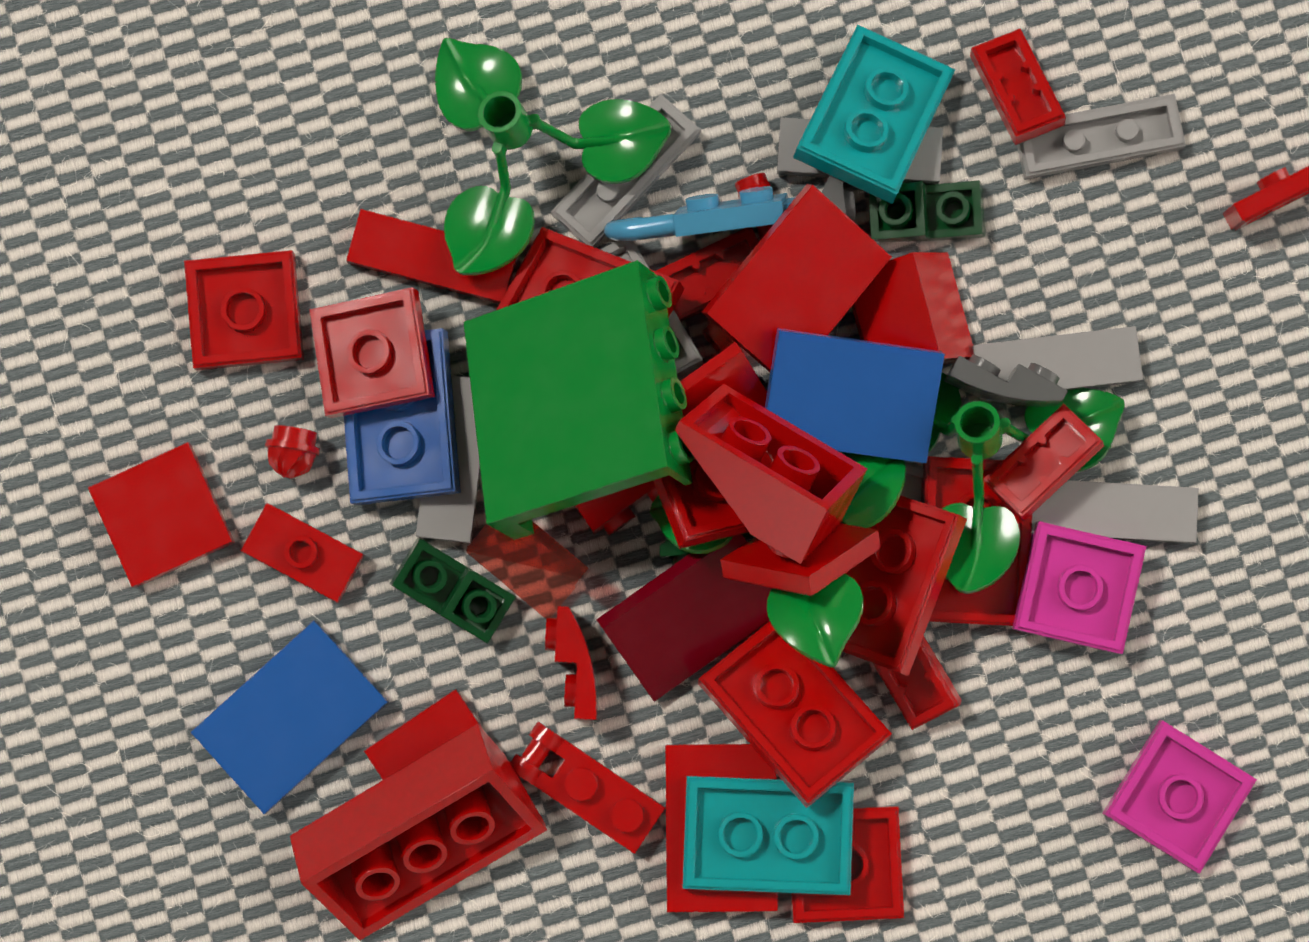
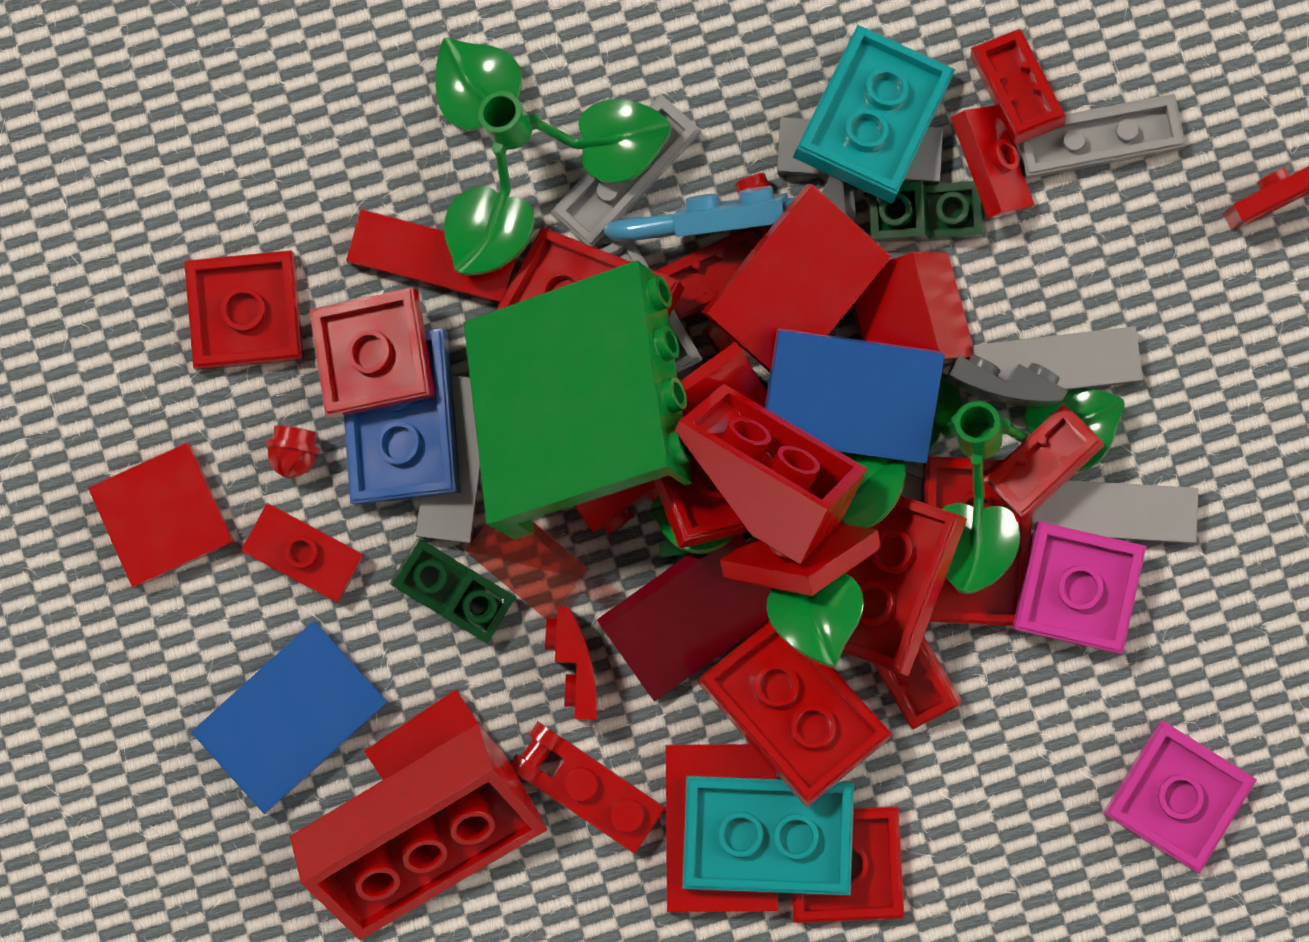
(992, 161): none -> red plate

